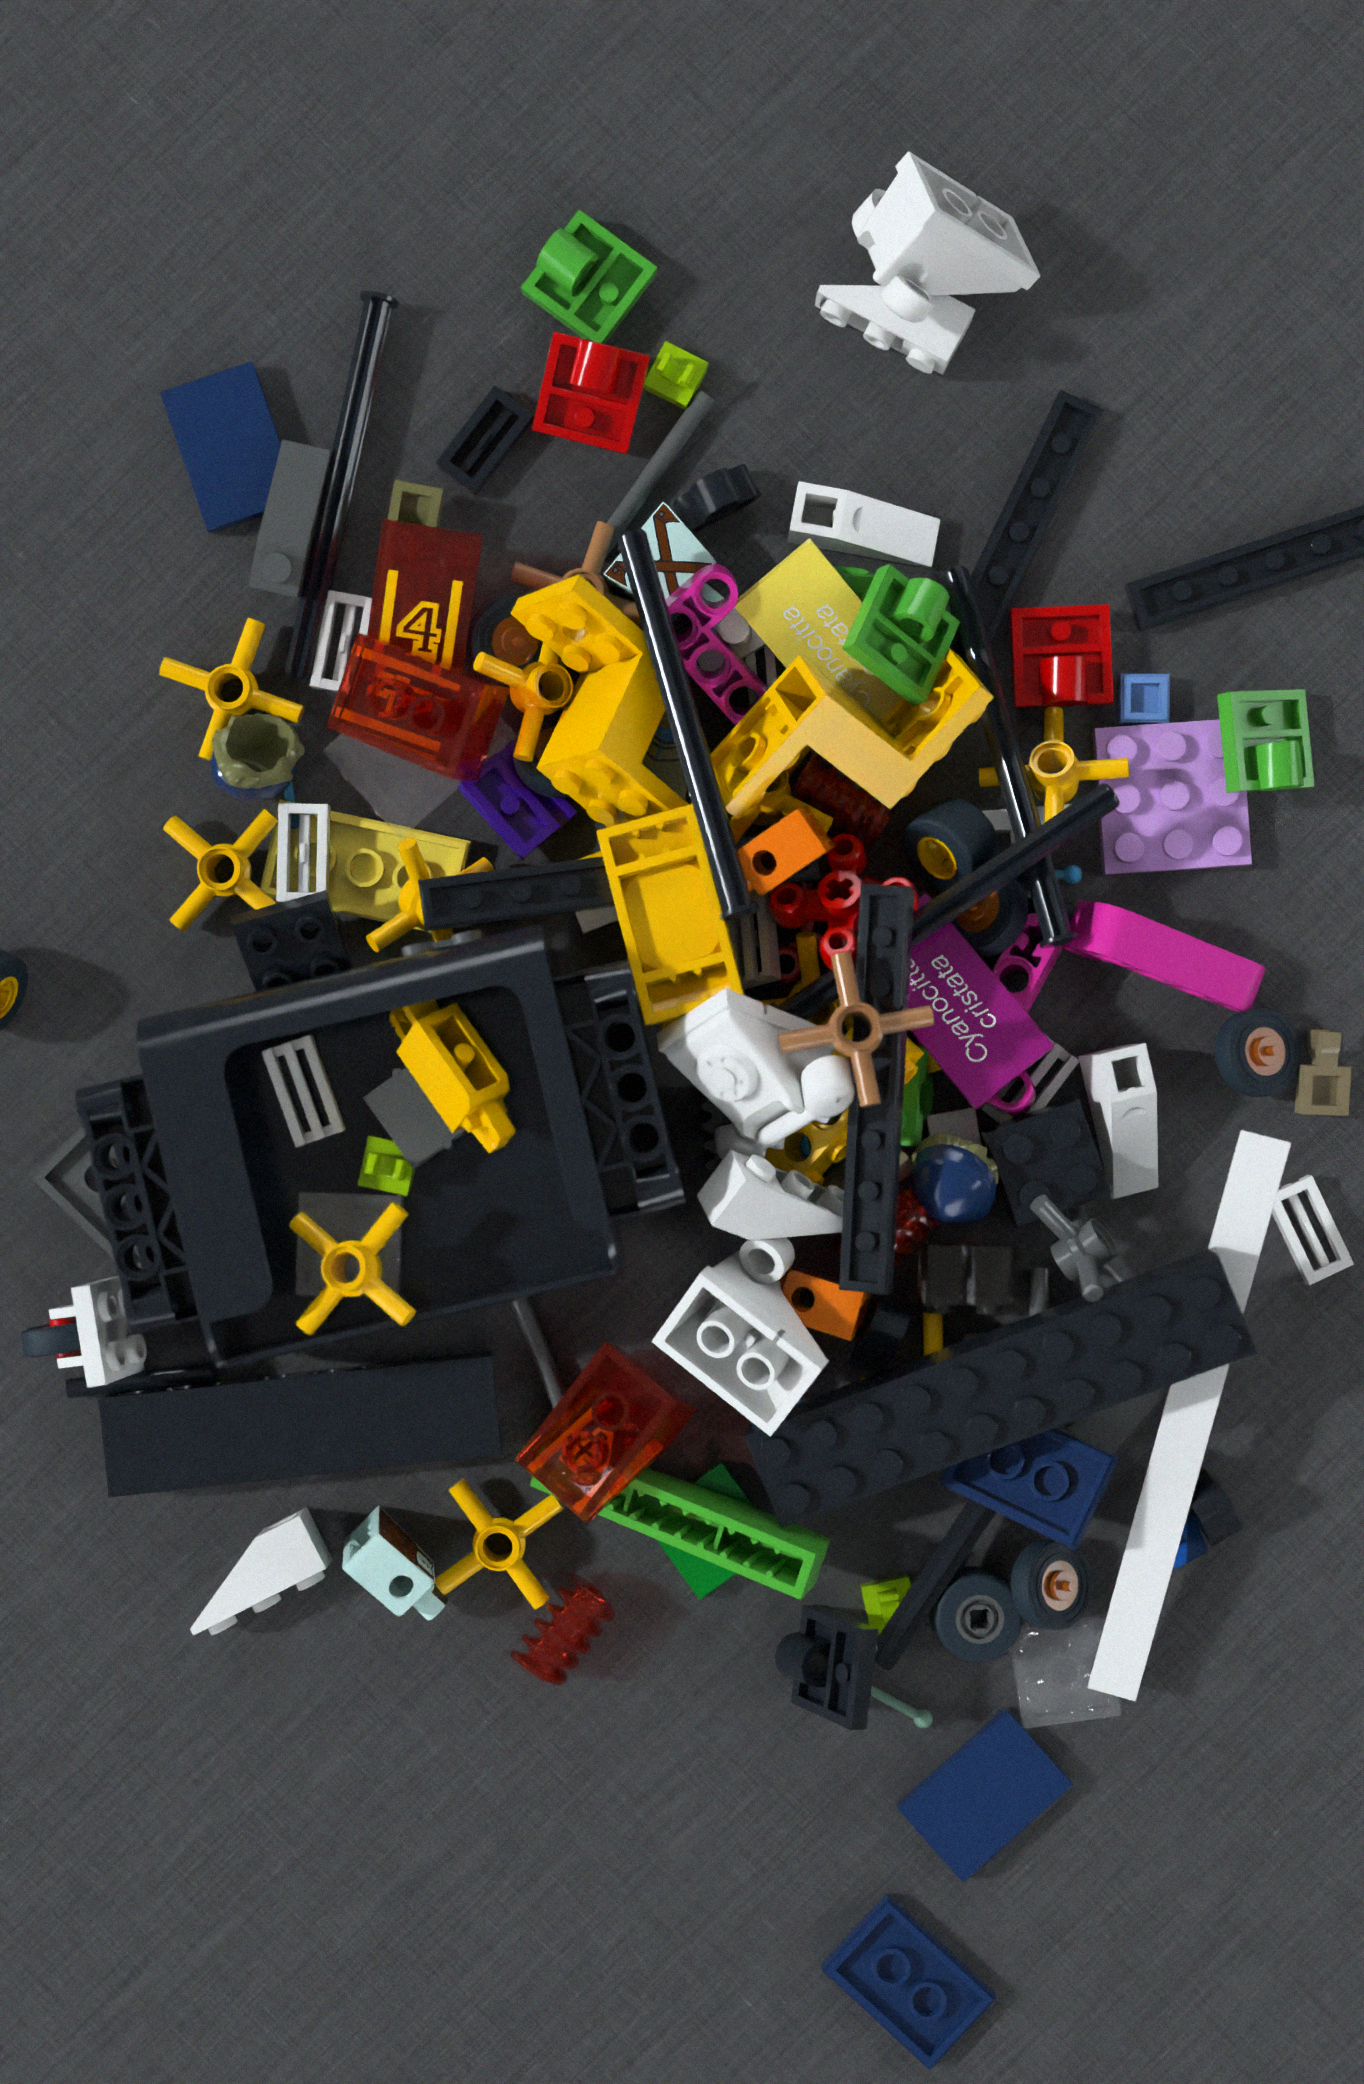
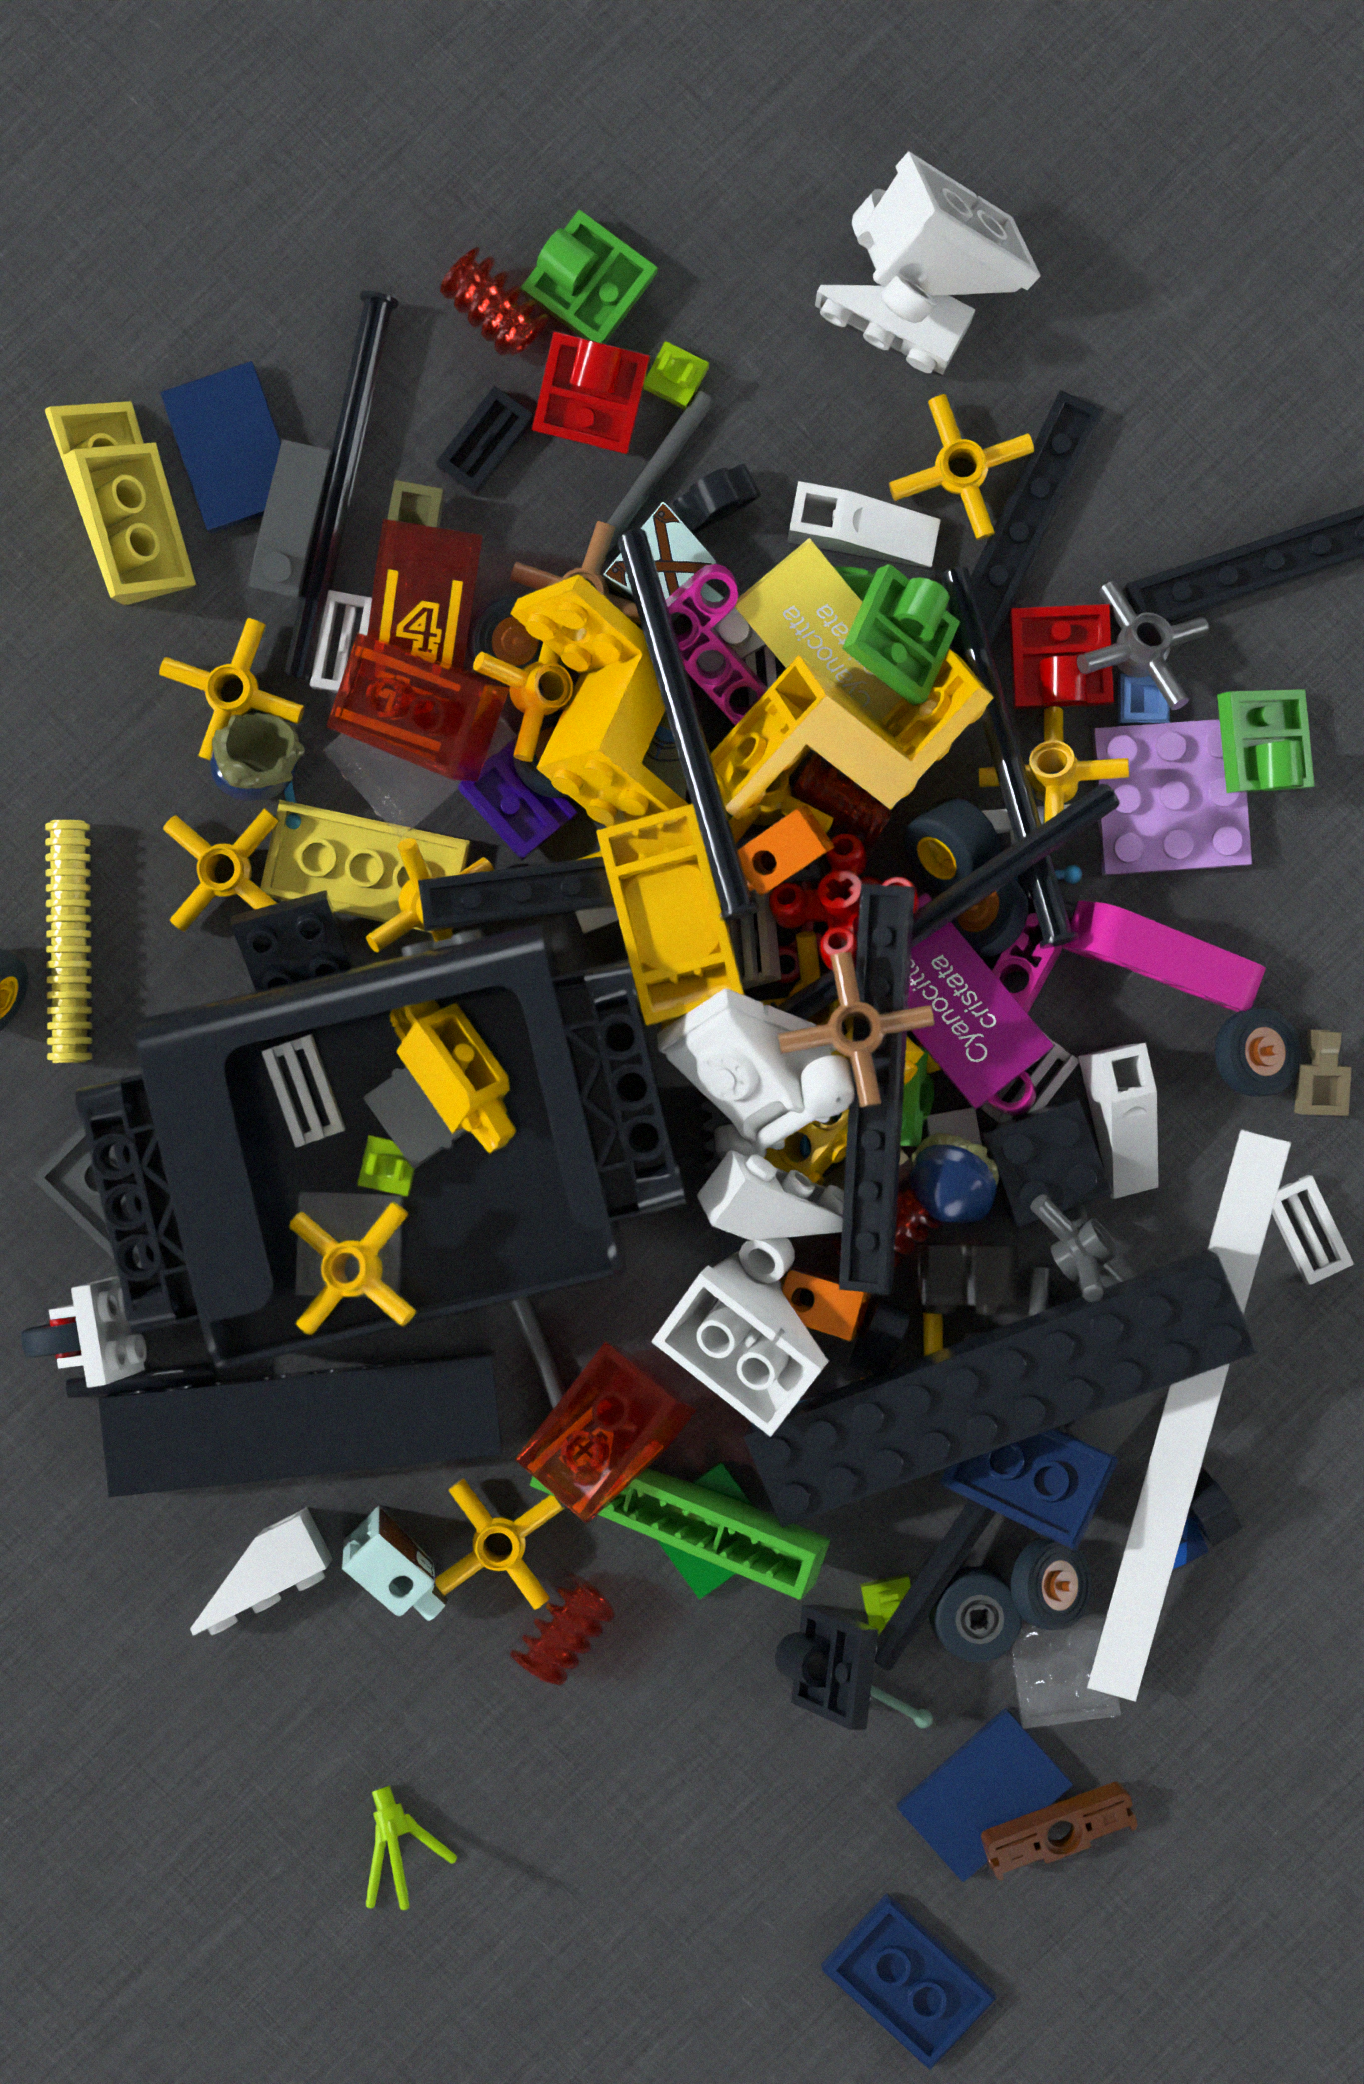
(68, 941): none -> light yellow piece
(122, 500): none -> light yellow slope
(284, 849): white tile -> none
(389, 1825): none -> lime plant
(491, 305): none -> clear red piece
(957, 447): none -> yellow bar
(1027, 1838): none -> reddish brown piece
(1143, 645): none -> flat silver bar

